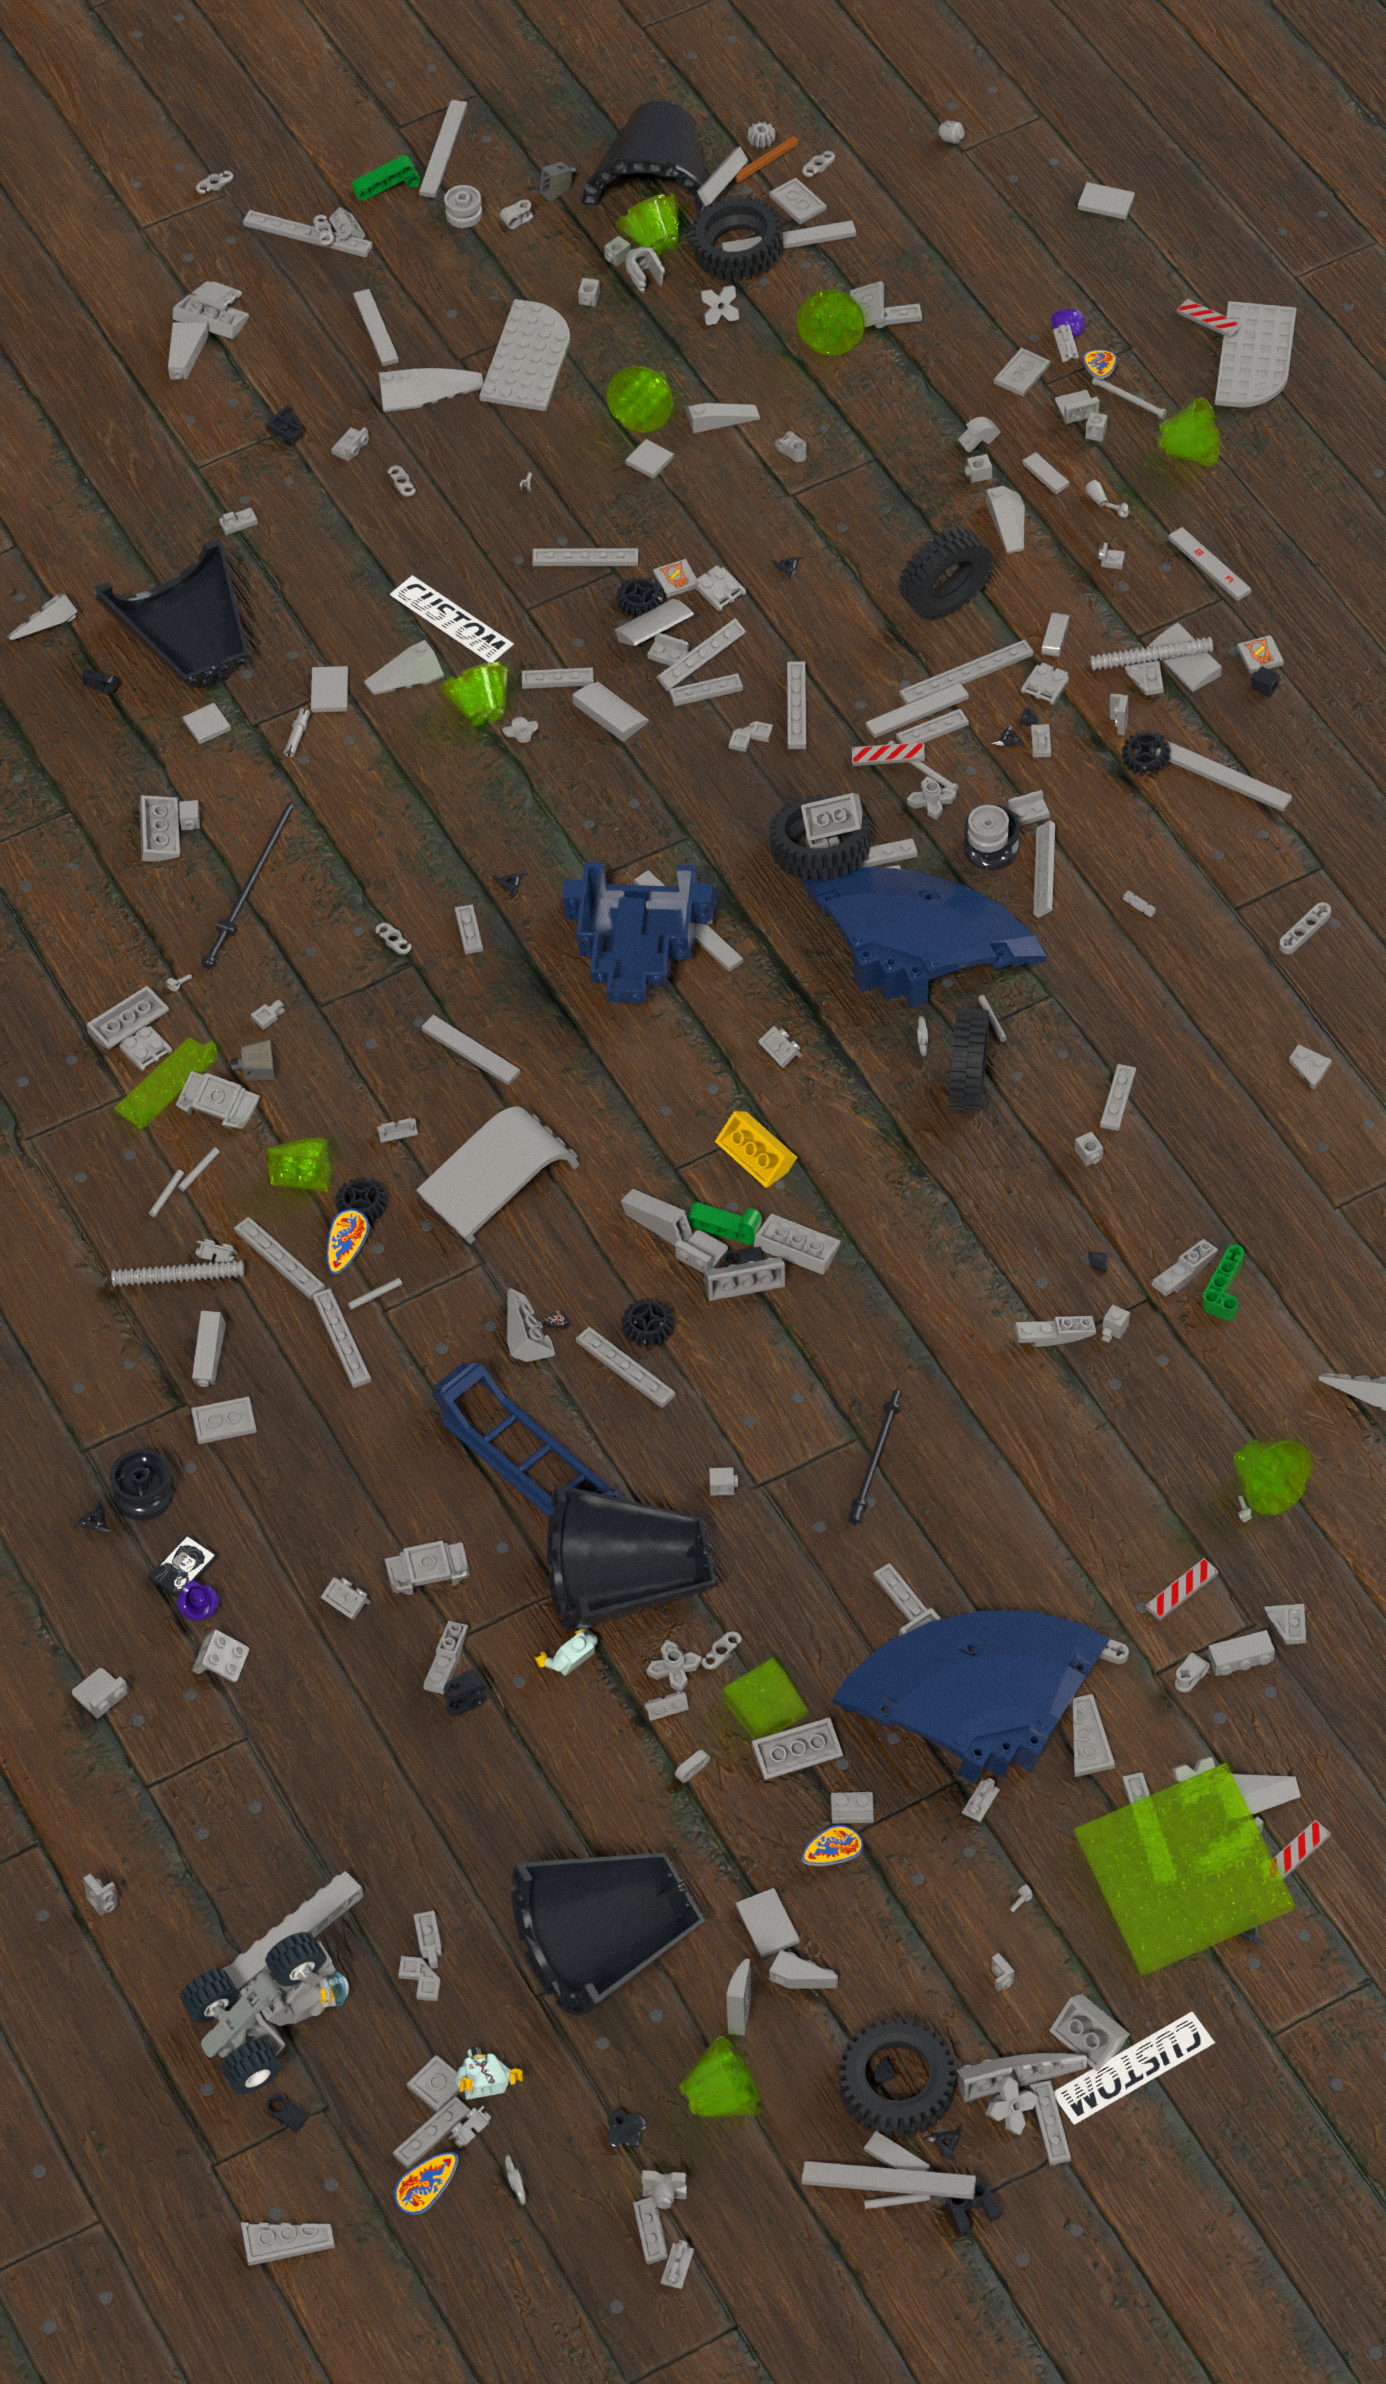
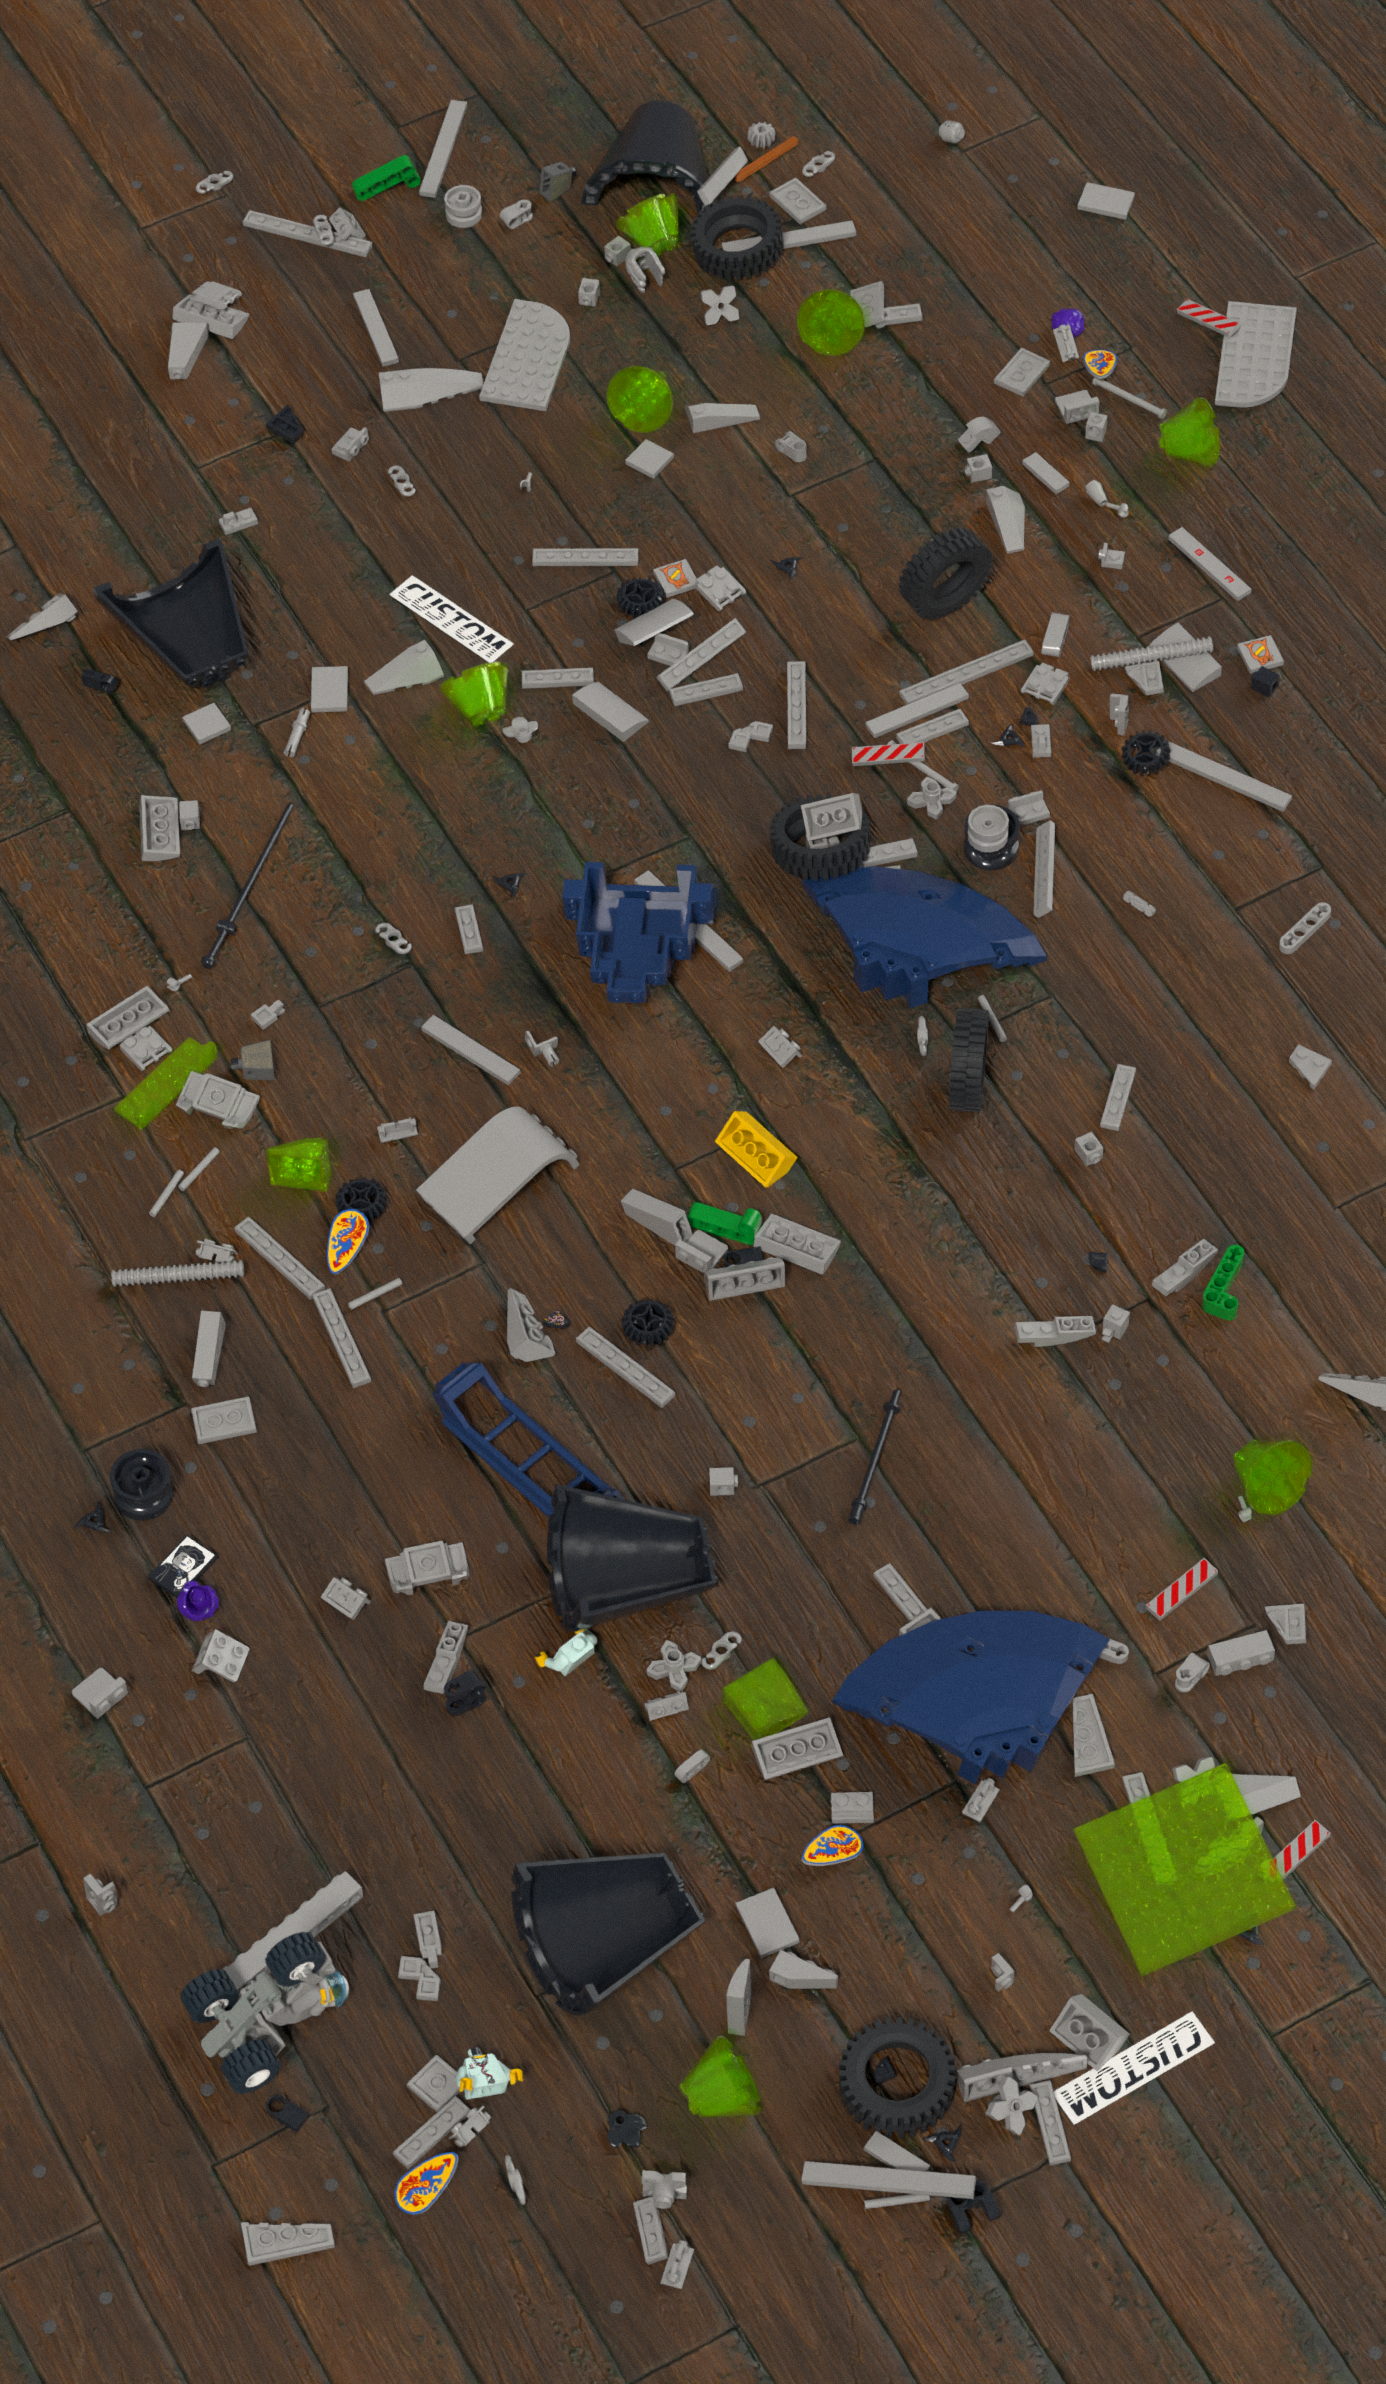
(545, 1048): none -> light grey bracket

